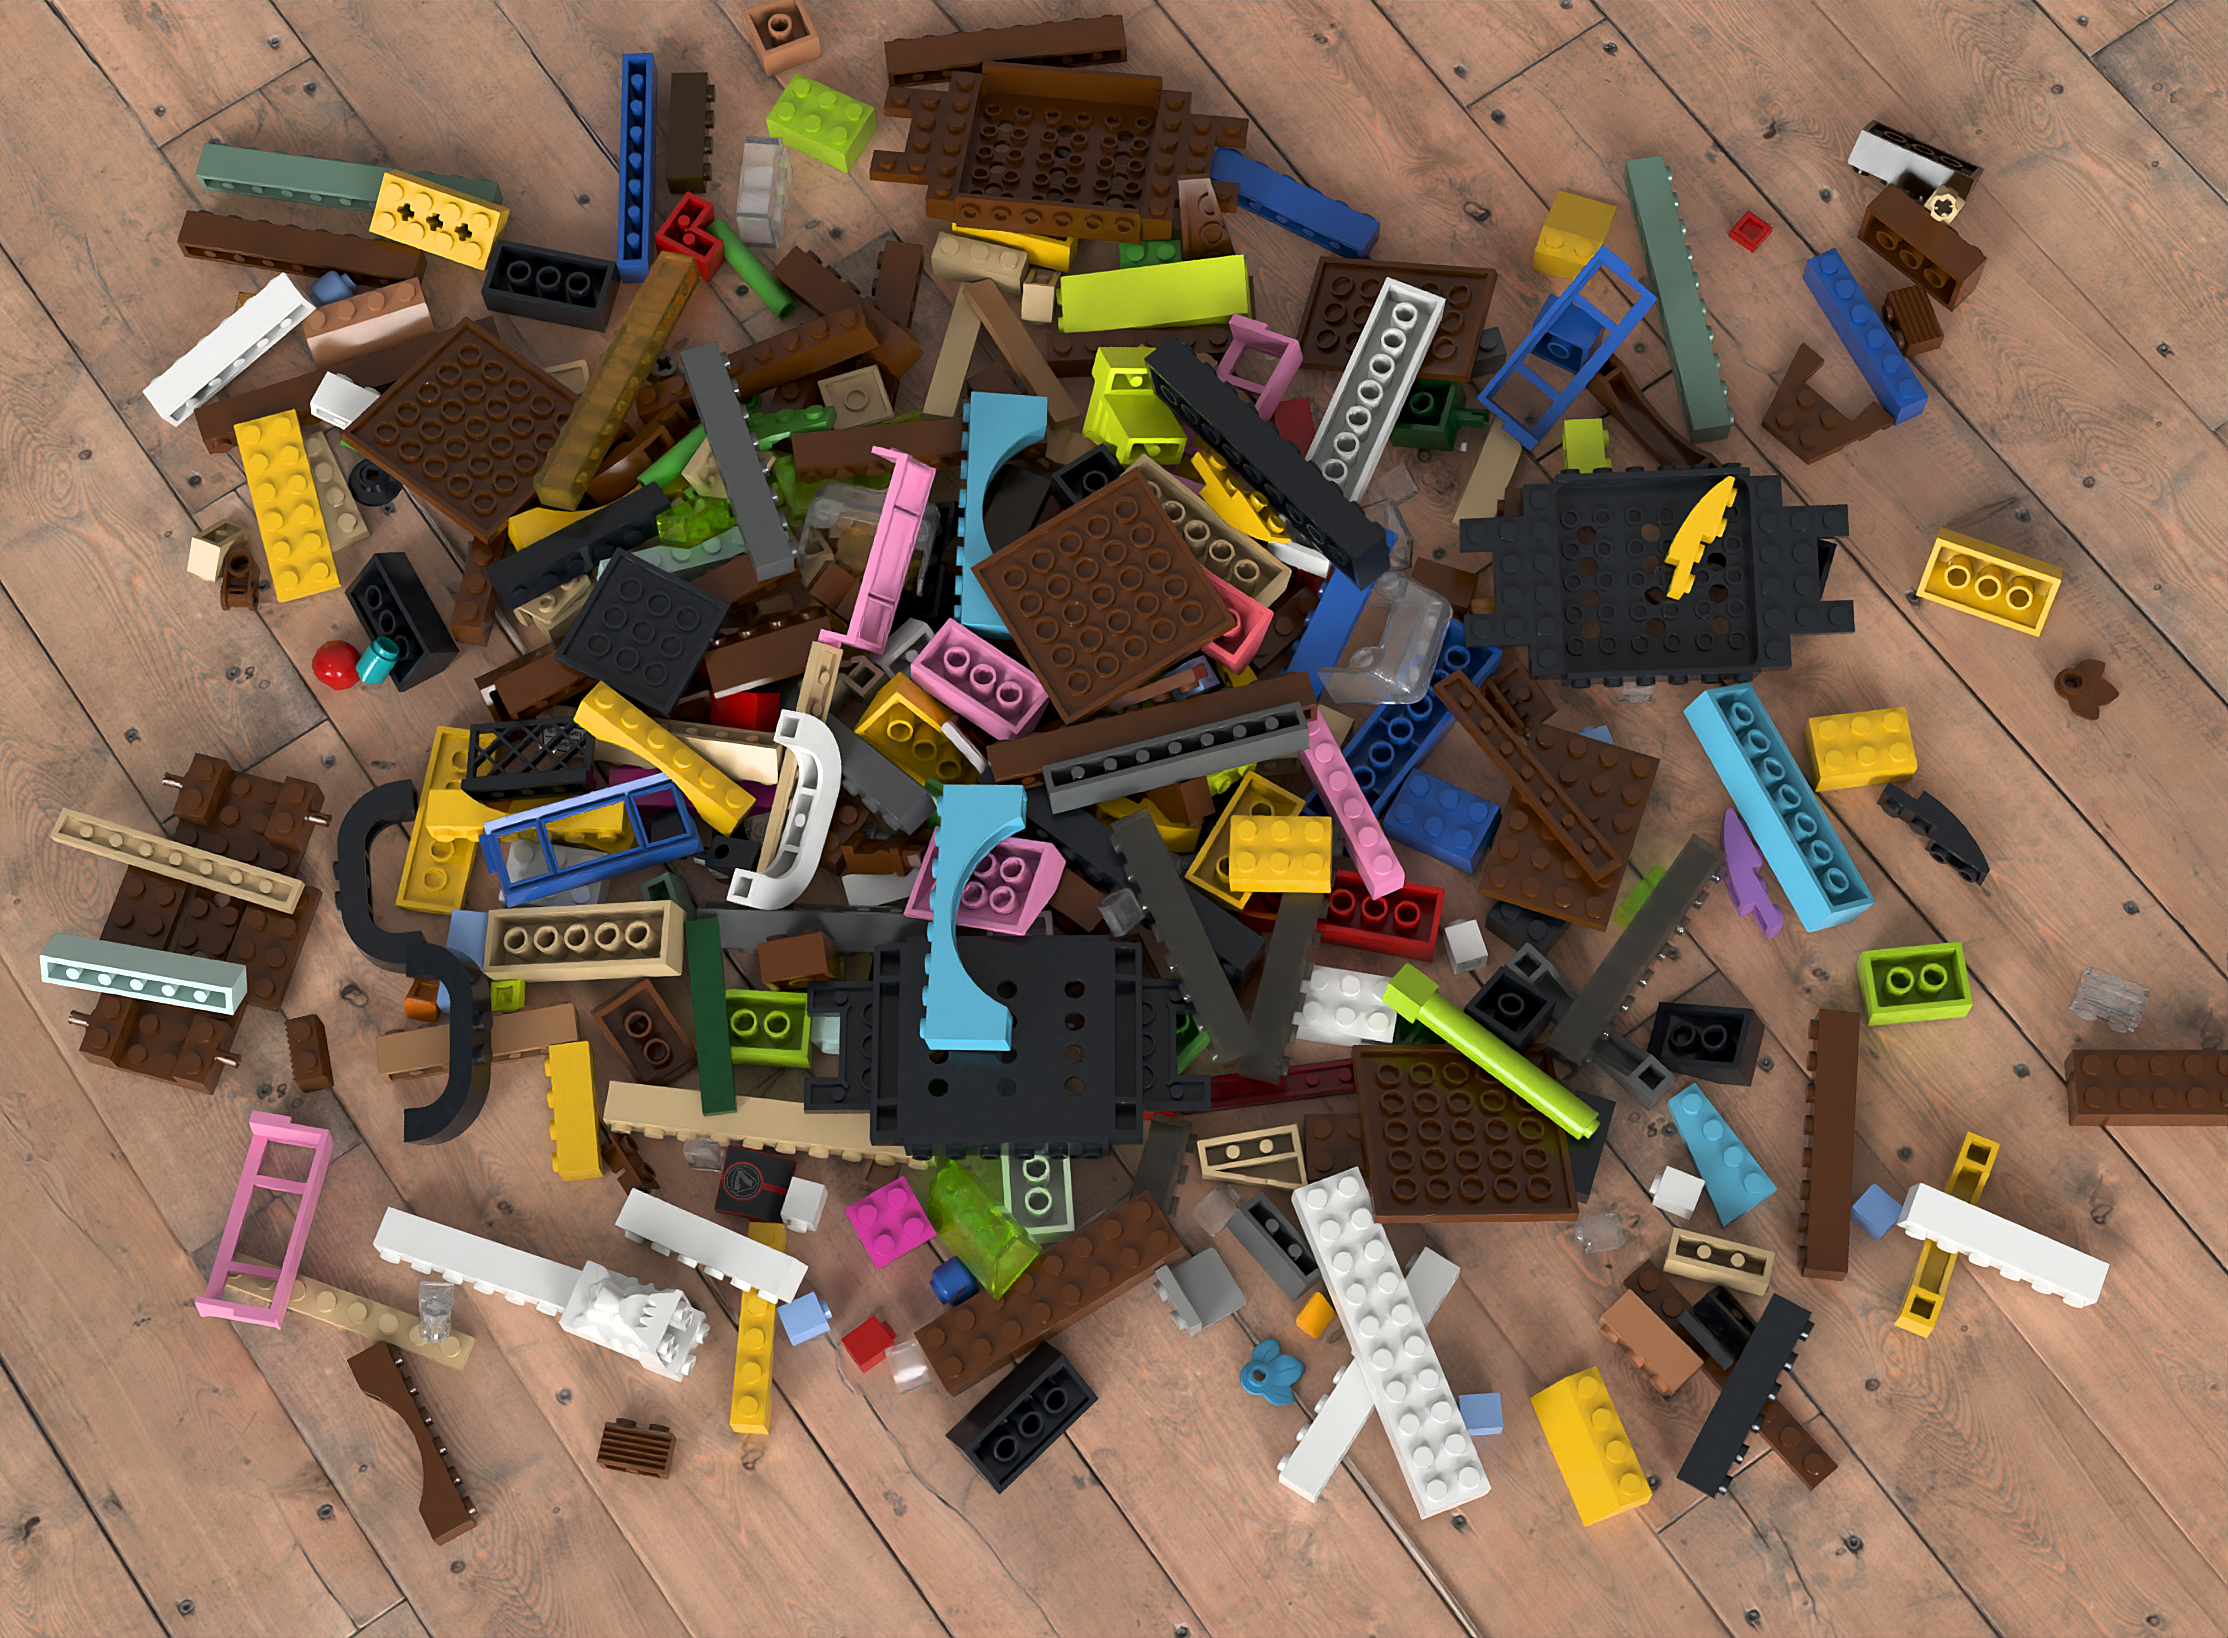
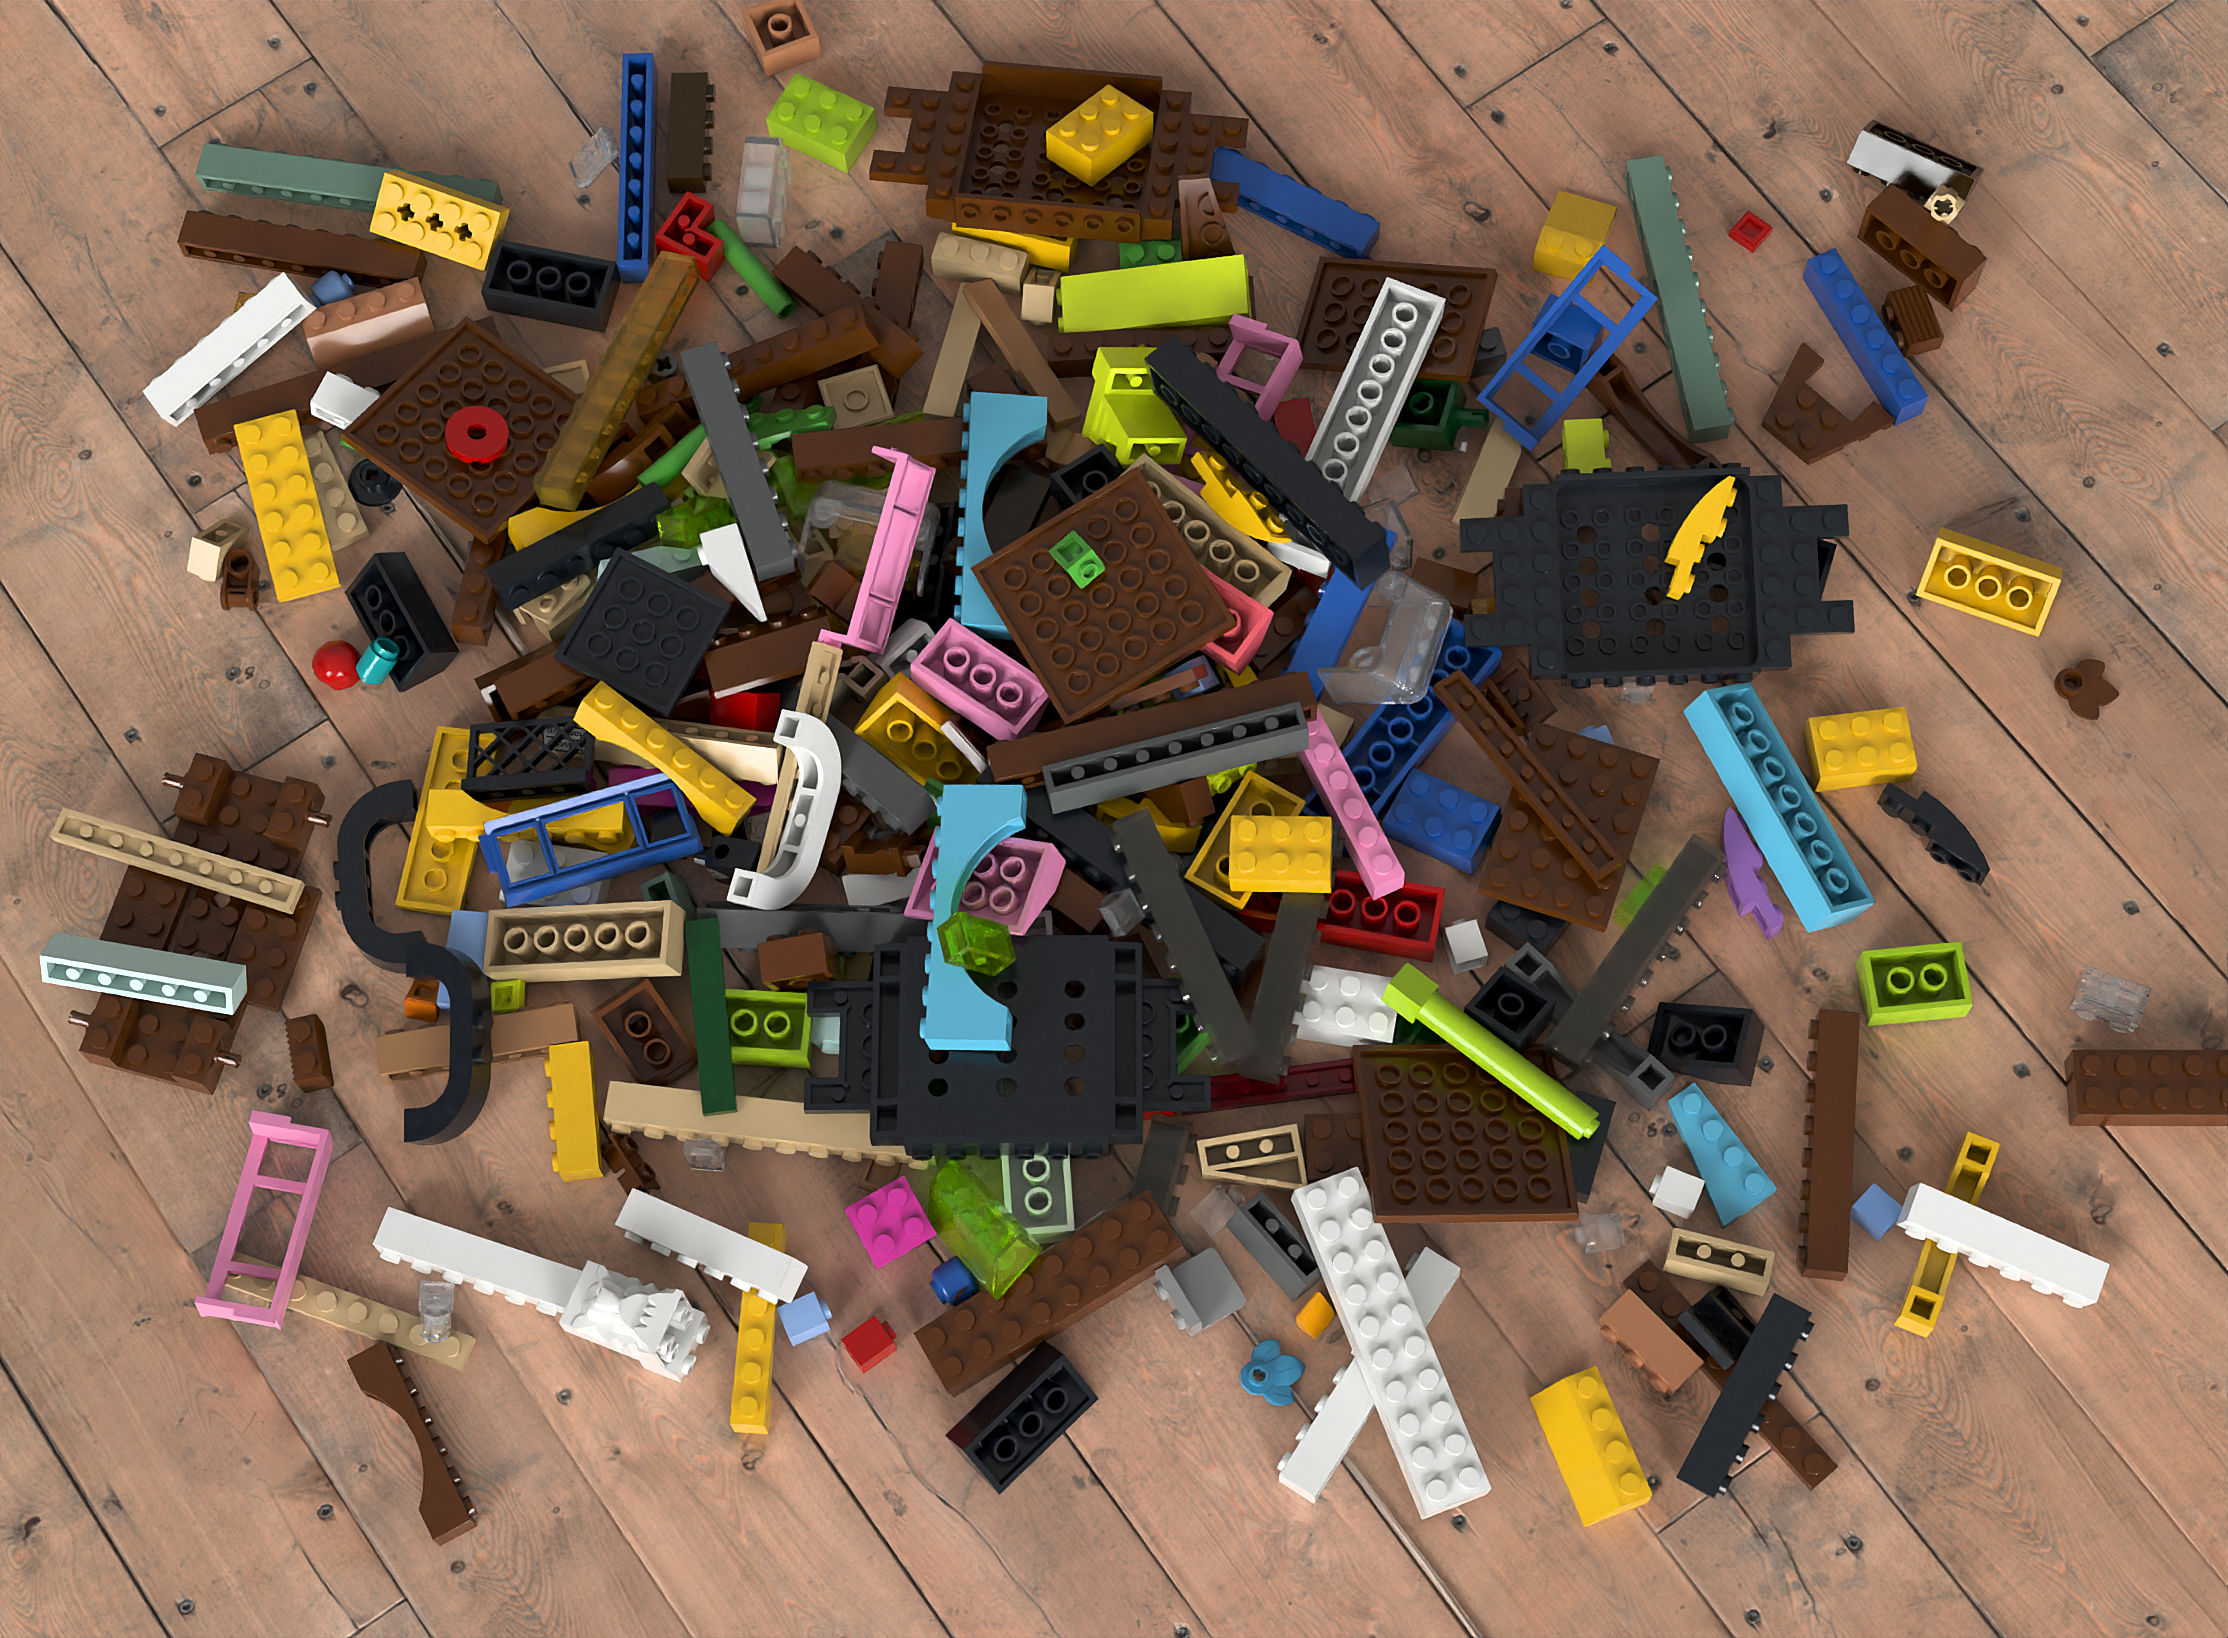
(477, 419): none -> red tile
(594, 157): none -> clear plate
(637, 1449): reddish brown brick -> none
(730, 566): none -> white slope
(754, 1185): black slope -> none
(803, 1205): white brick -> none
(908, 1366): clear brick -> none
(976, 943): none -> clear neon green brick
(1045, 44): reddish brown brick -> none
(1077, 559): none -> bright green bracket
(1099, 135): none -> yellow brick
(1481, 1413): light blue brick -> none

